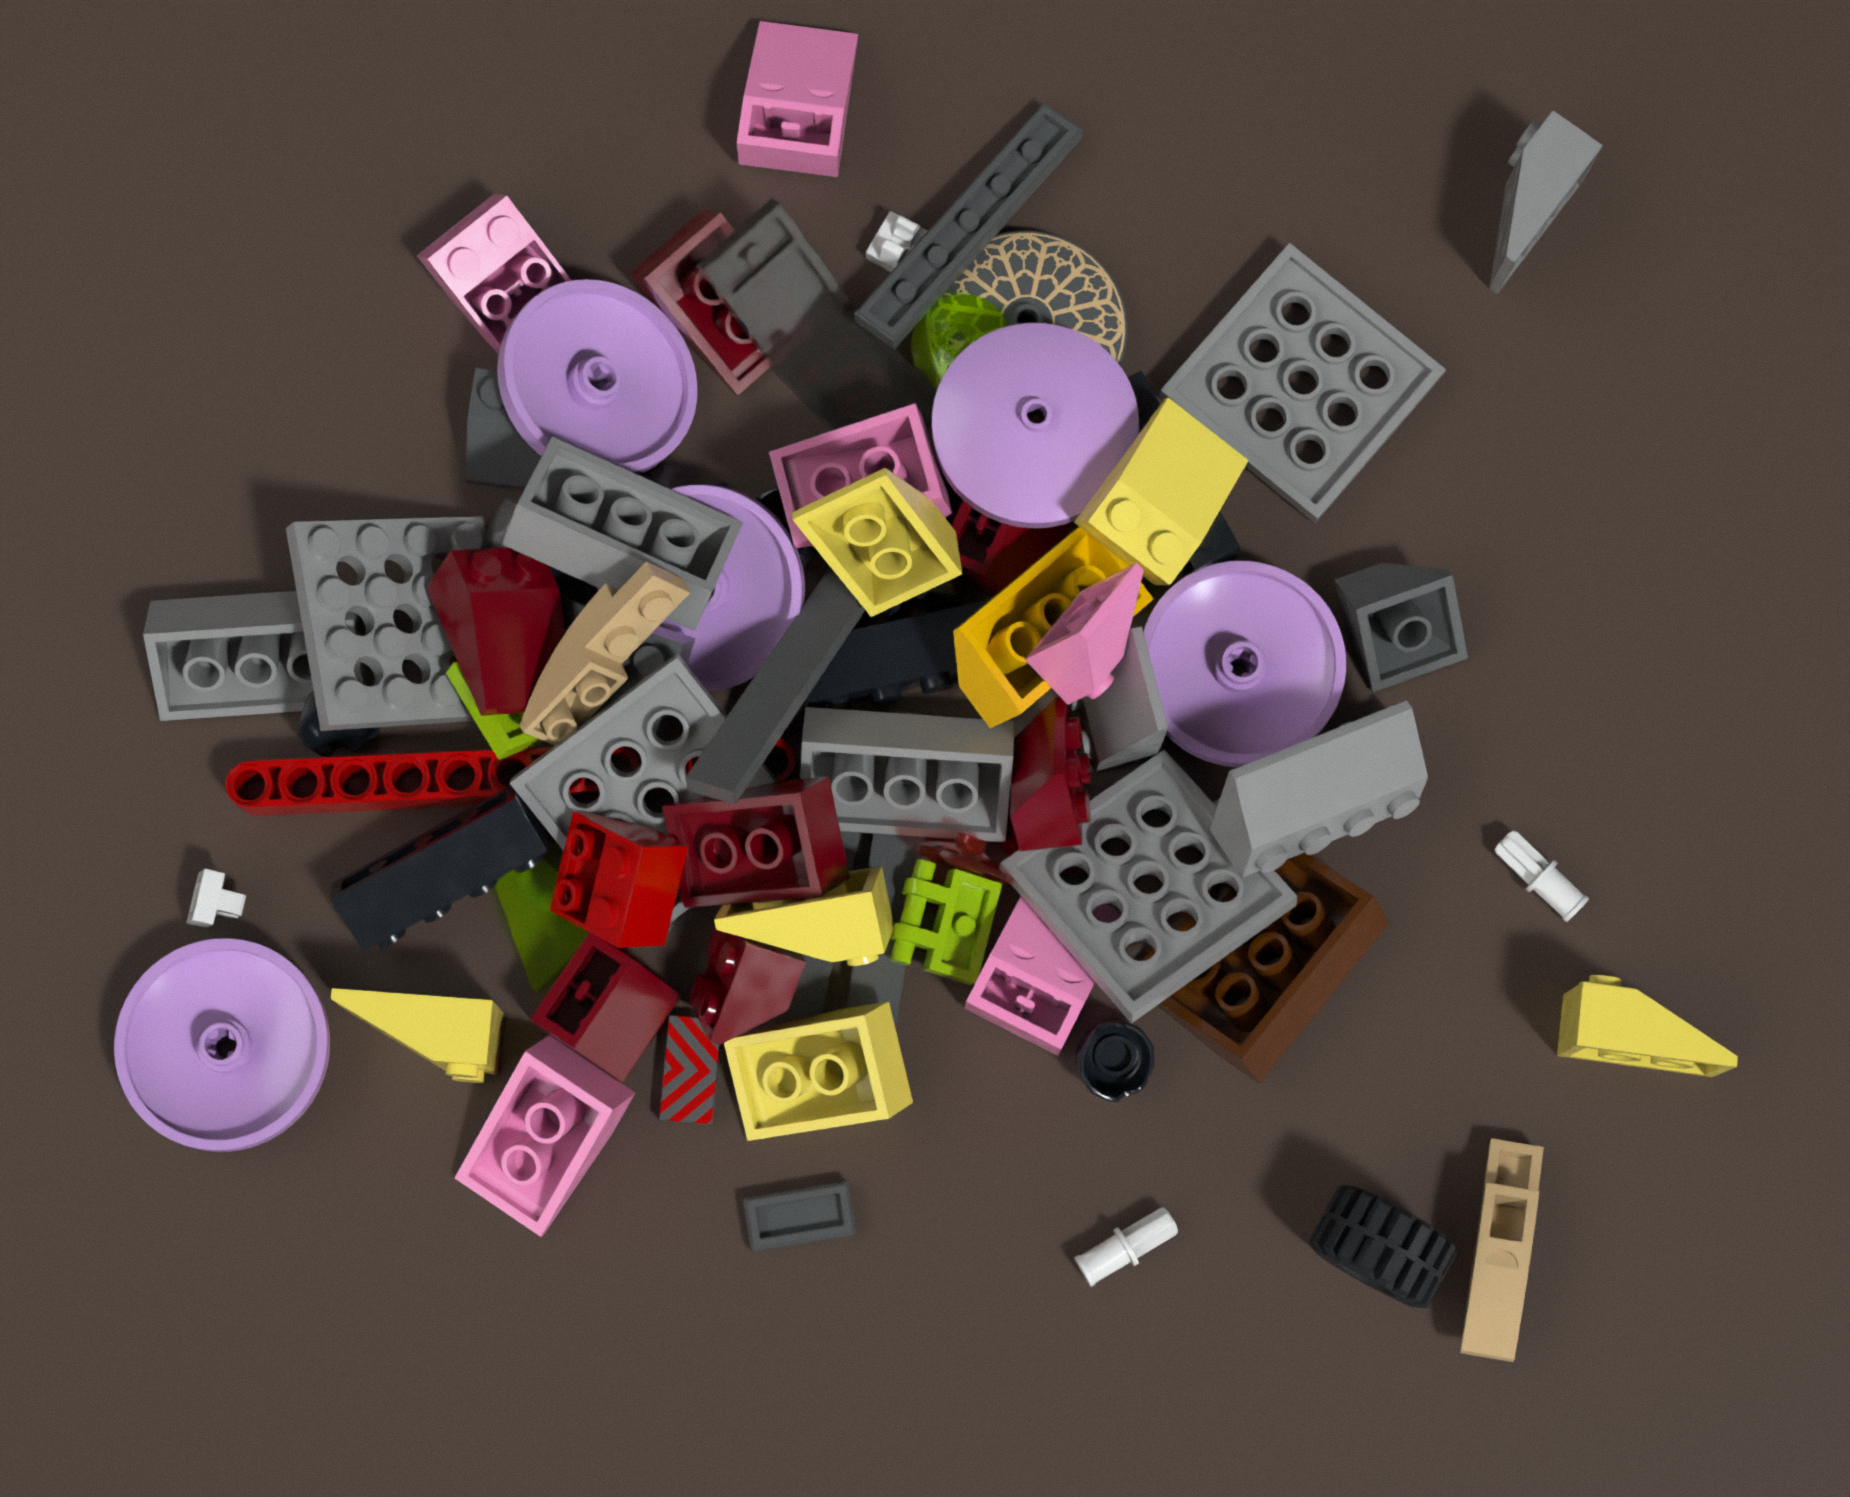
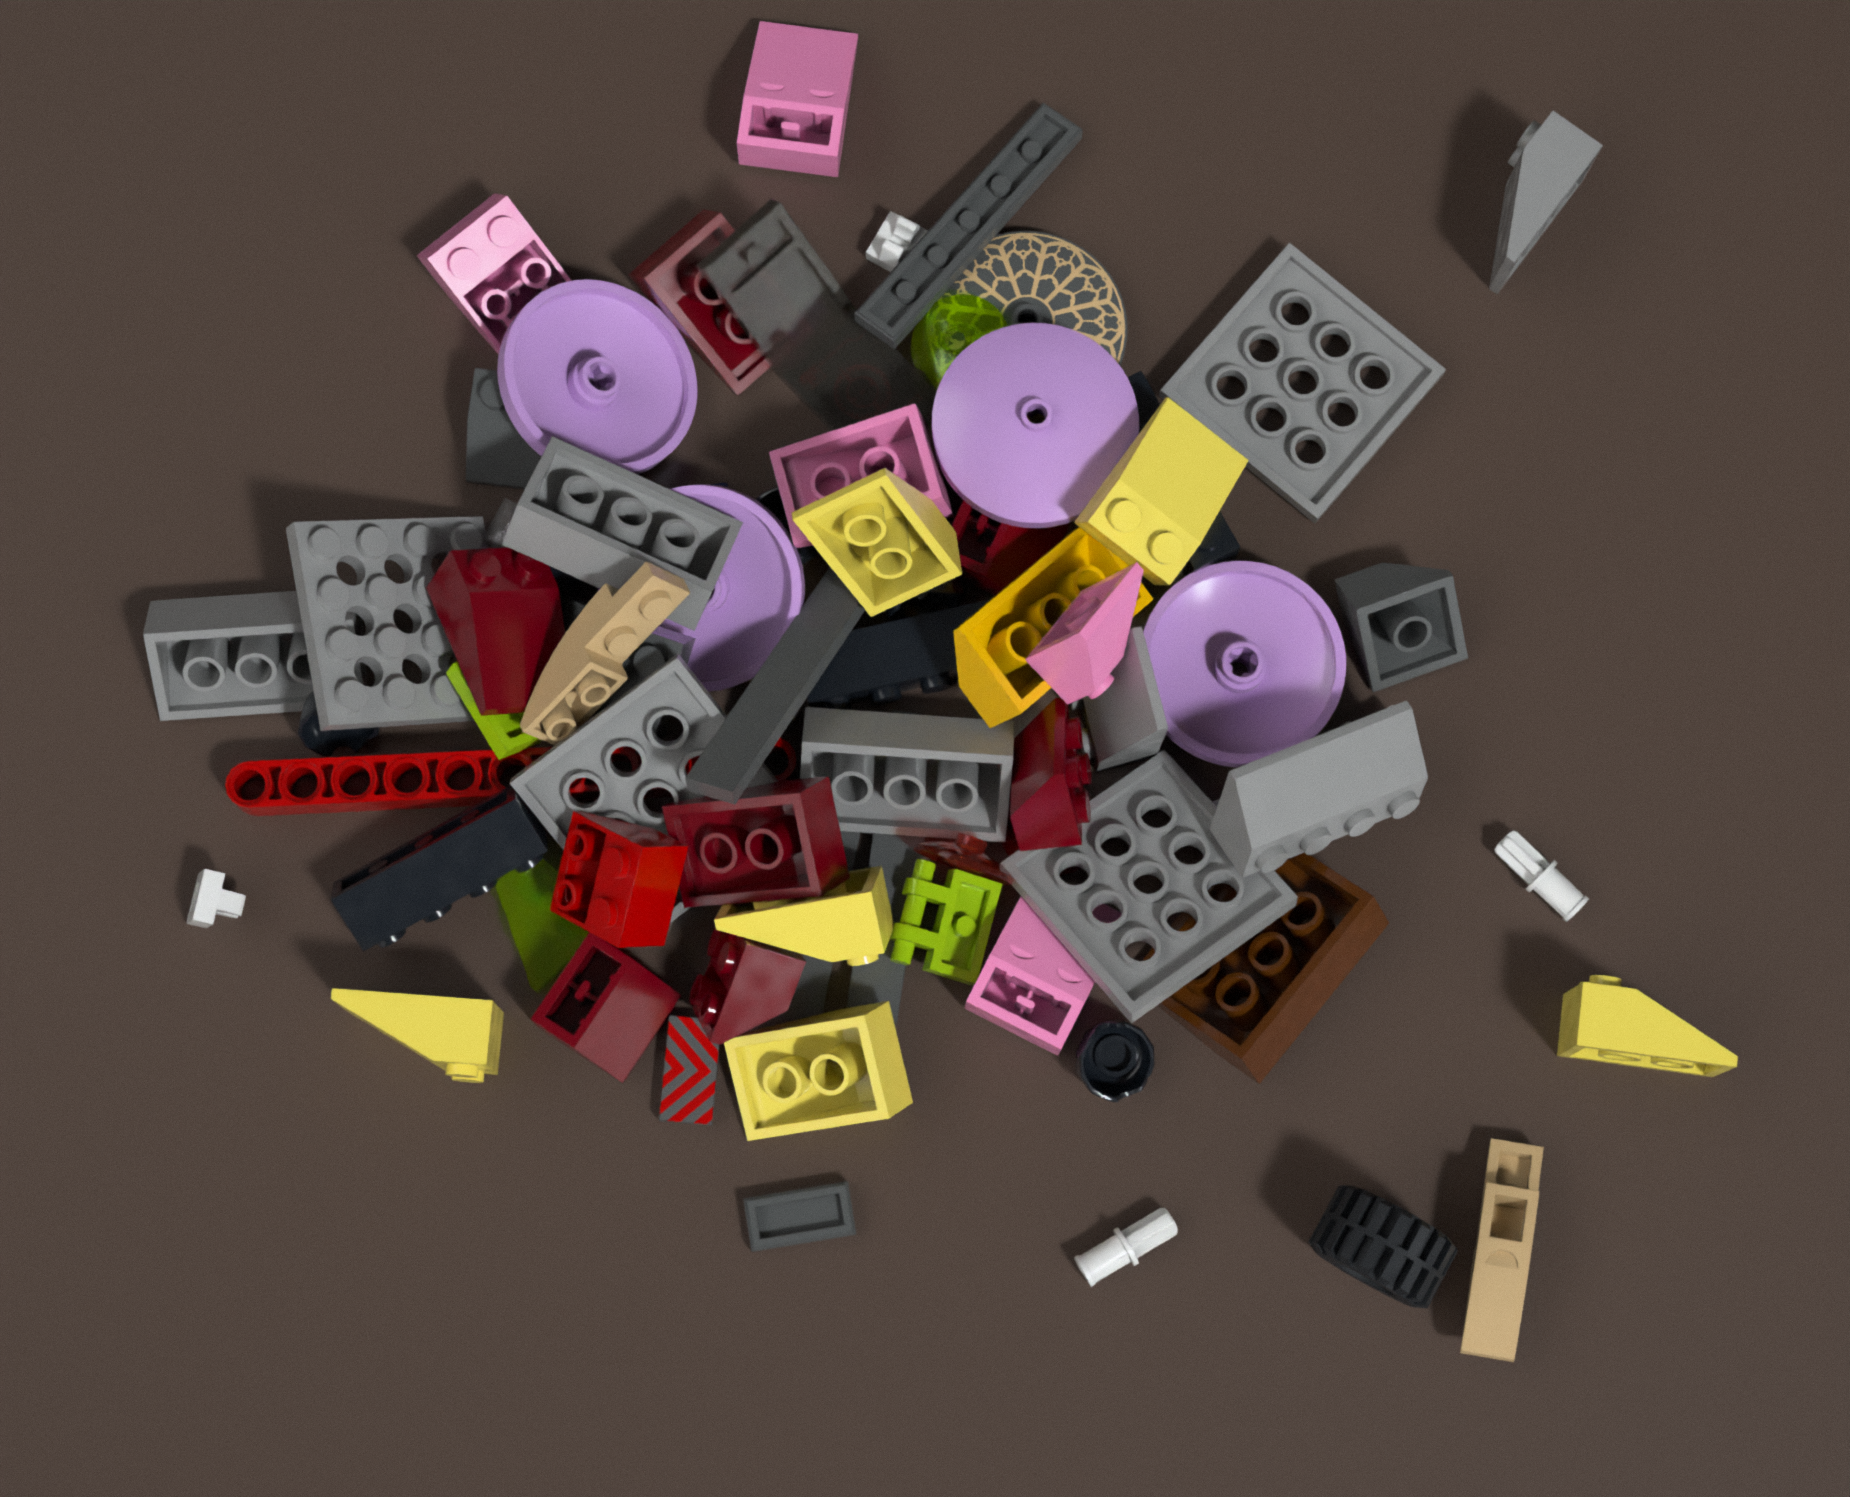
(174, 1033): lavender dish -> none
(544, 1133): bright pink slope -> none

